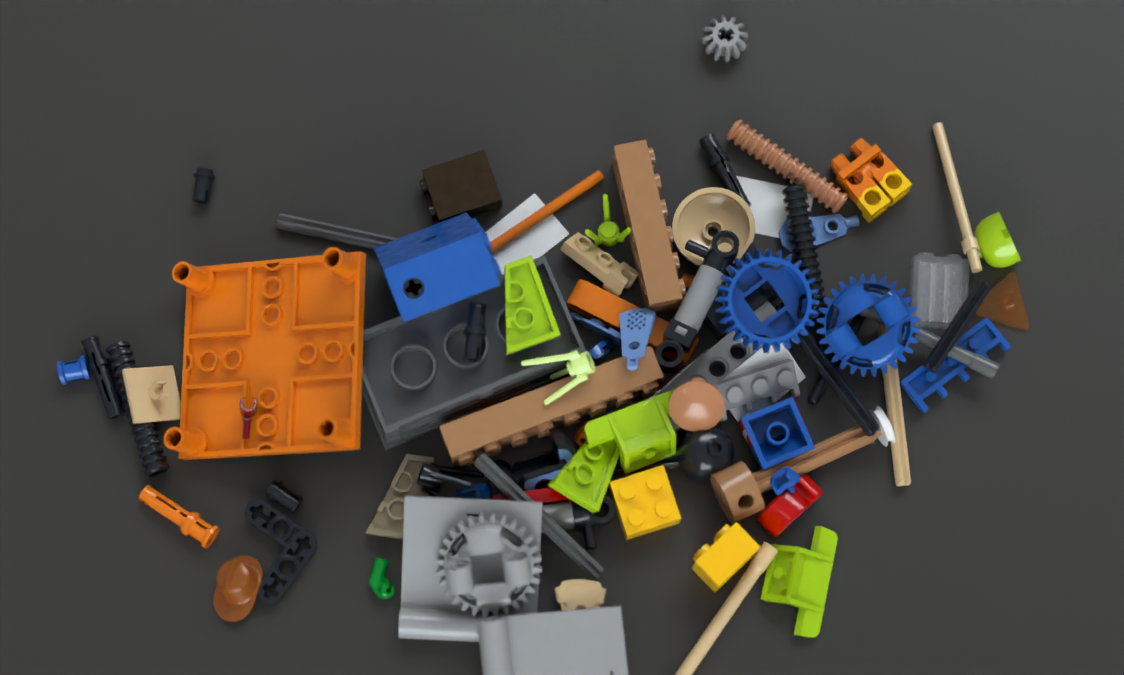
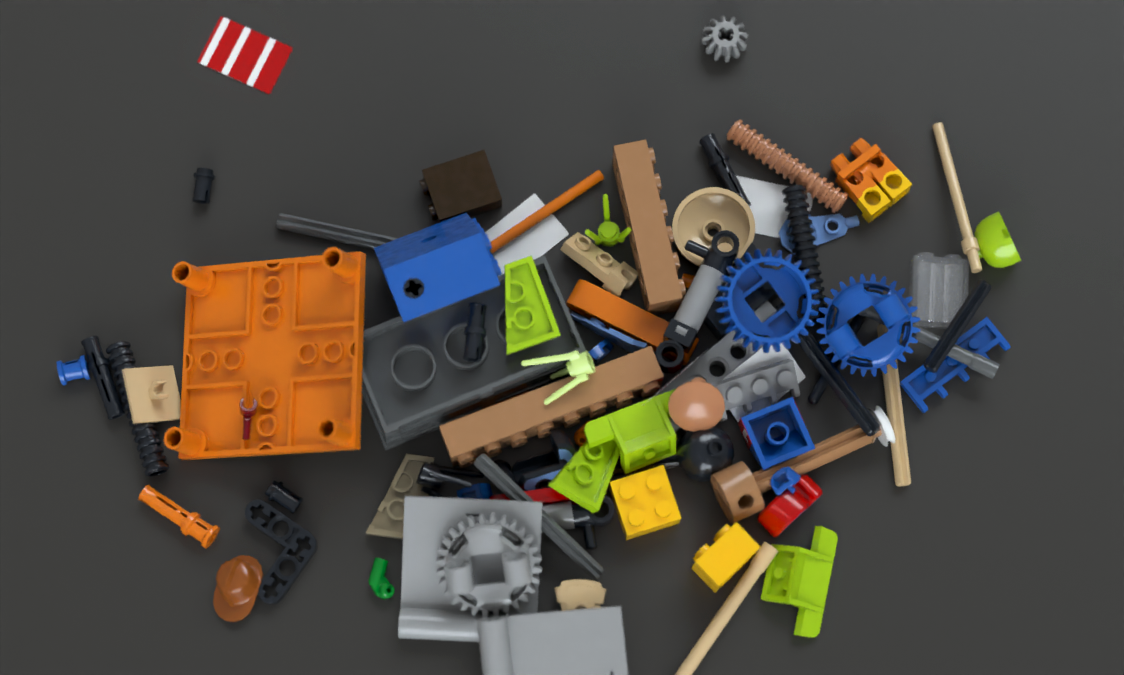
(245, 55): none -> red sticker
(635, 331): medium blue piece -> none
(1005, 304): clear orange piece -> none

